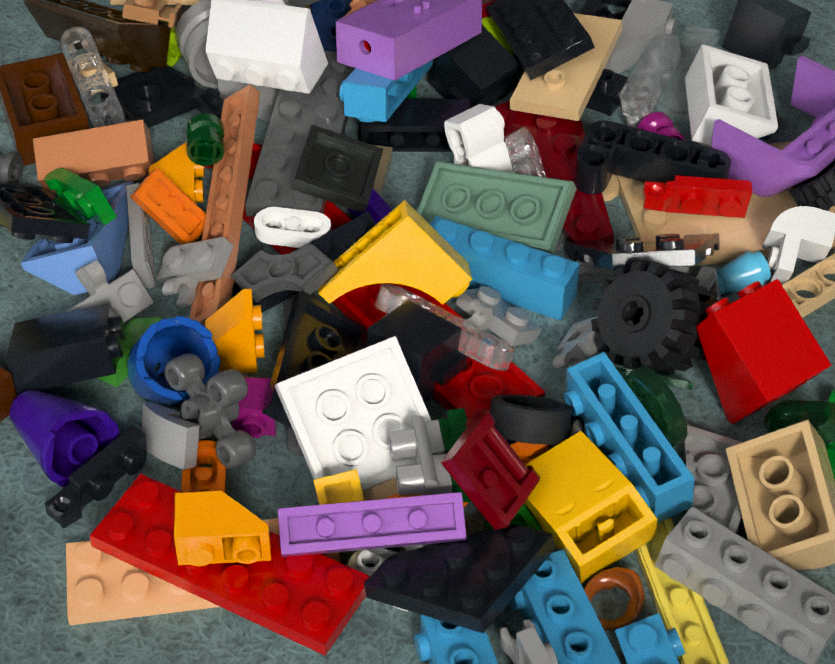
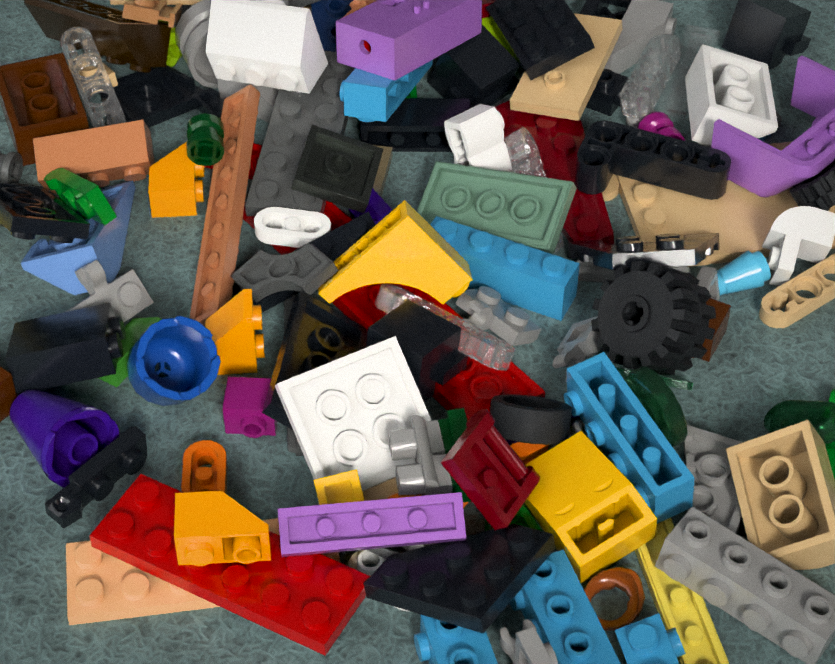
(140, 240): light grey tile -> none
(169, 436): light grey slope -> none
(170, 207): orange plate -> none
(190, 264): light grey plate -> none
(213, 407): dark grey gear -> none
(699, 196): red hinge -> none
(758, 349): red slope -> none

